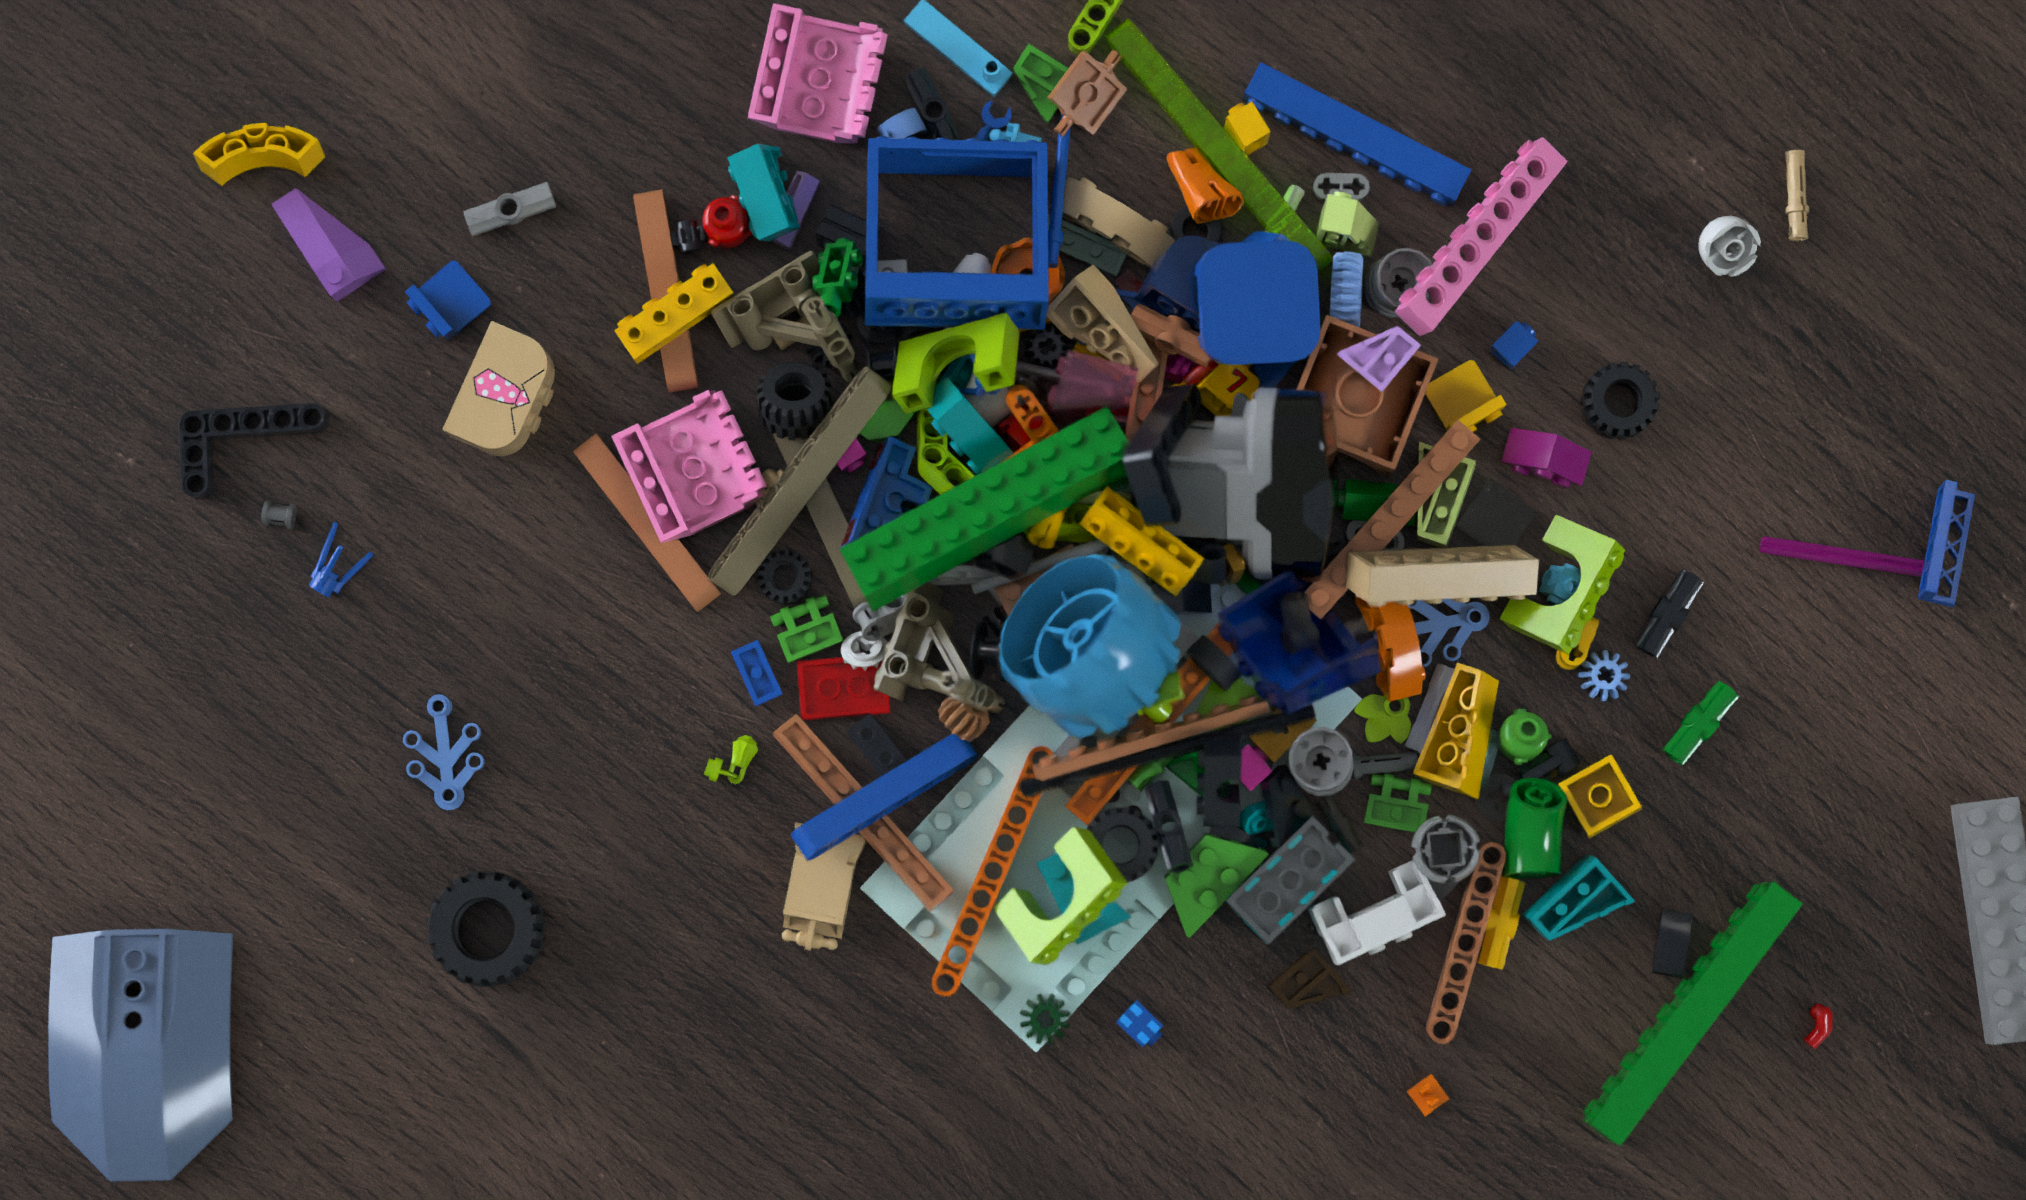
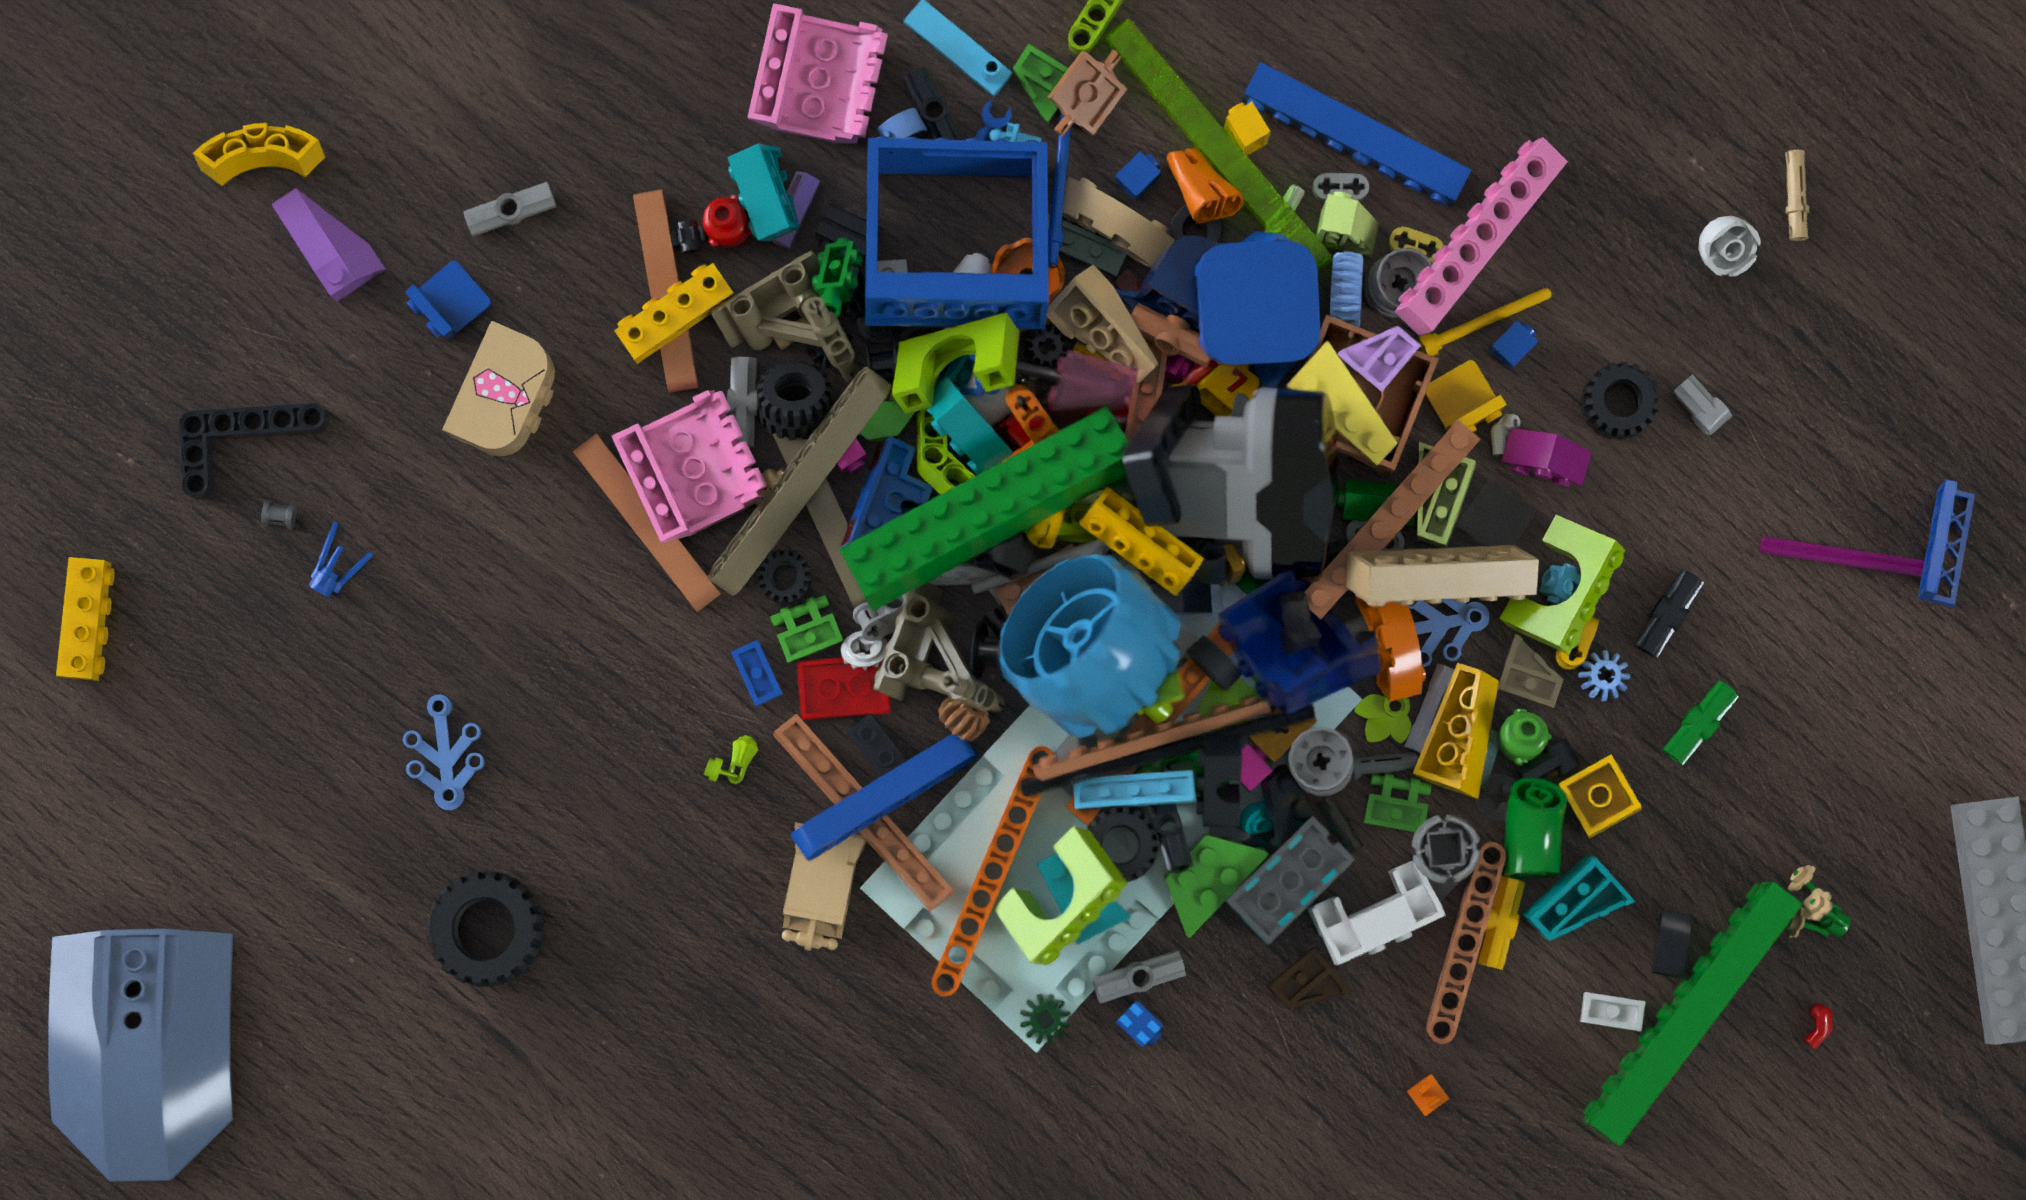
(84, 619): none -> yellow brick
(743, 396): none -> light grey piece
(1135, 790): none -> medium azure piece
(1138, 175): none -> blue brick
(1157, 971): none -> light grey piece
(1352, 411): none -> light yellow wing
(1415, 237): none -> light yellow beam
(1433, 343): none -> yellow piece
(1501, 431): none -> white arm
(1529, 676): none -> dark tan wing
(1612, 1011): none -> white plate
(1707, 411): none -> light grey piece
(1816, 907): none -> tan plant

